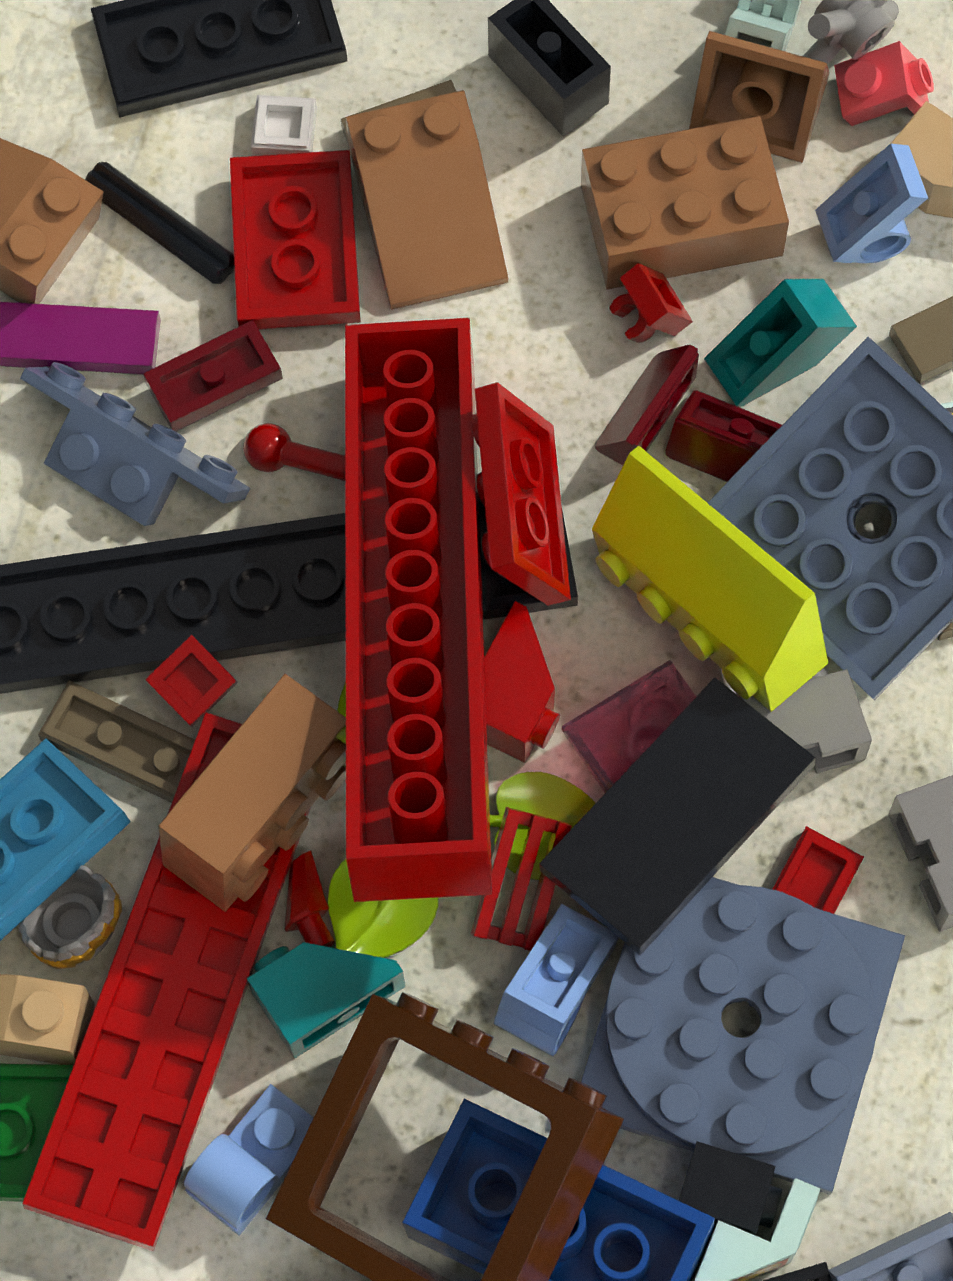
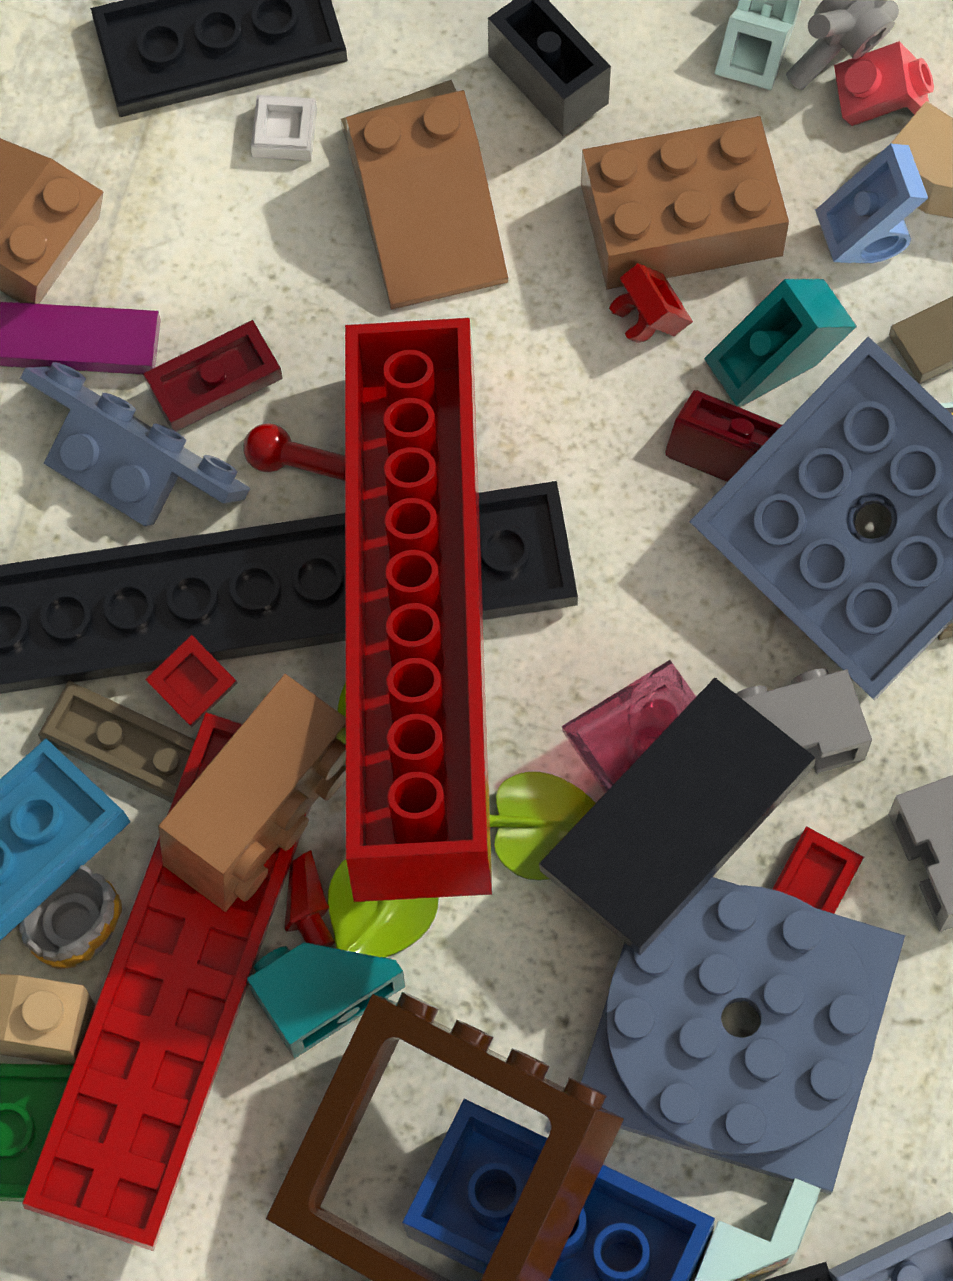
(162, 223): black axle -> none
(246, 1168): light blue plate -> none
(294, 239): red plate -> none
(518, 689): red slope -> none
(520, 494): red plate -> none
(544, 892): red tile -> none
(554, 980): light blue plate -> none
(649, 403): dark red slope -> none
(709, 583): neon yellow slope -> none
(731, 1188): black brick -> none
(756, 80): medium nougat slope -> none

